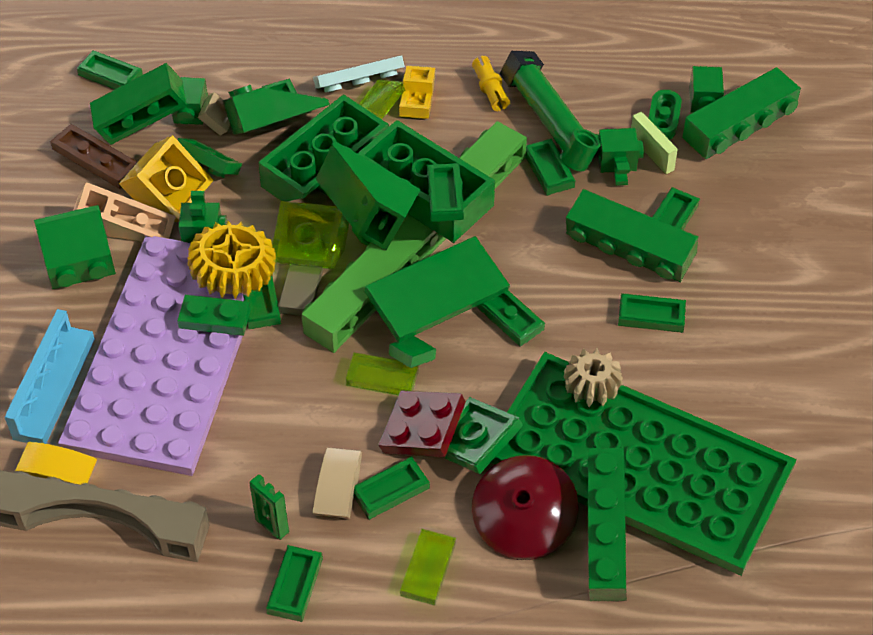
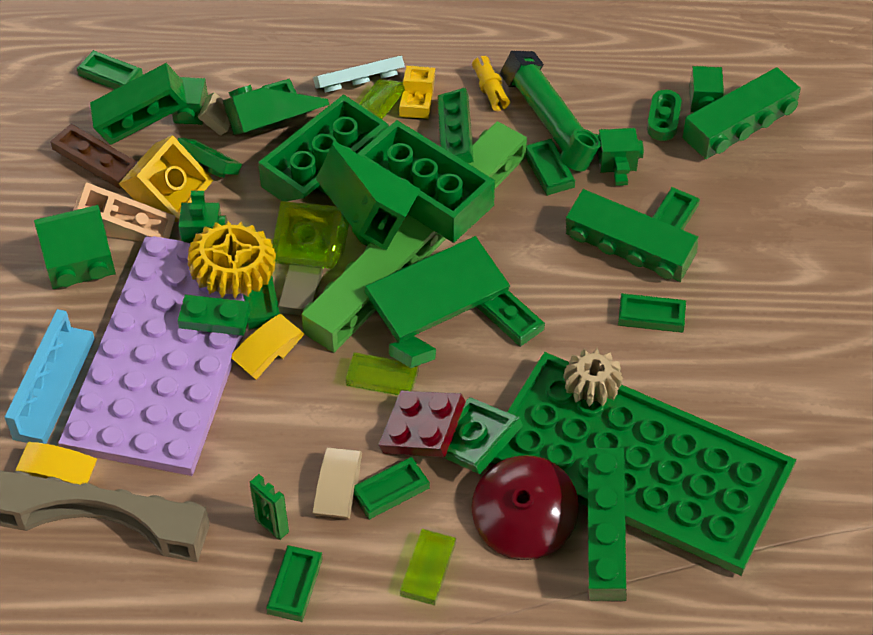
(265, 344): none -> yellow slope
(445, 192): green tile -> none
(456, 124): none -> green tile
(655, 143): yellowish green tile -> none

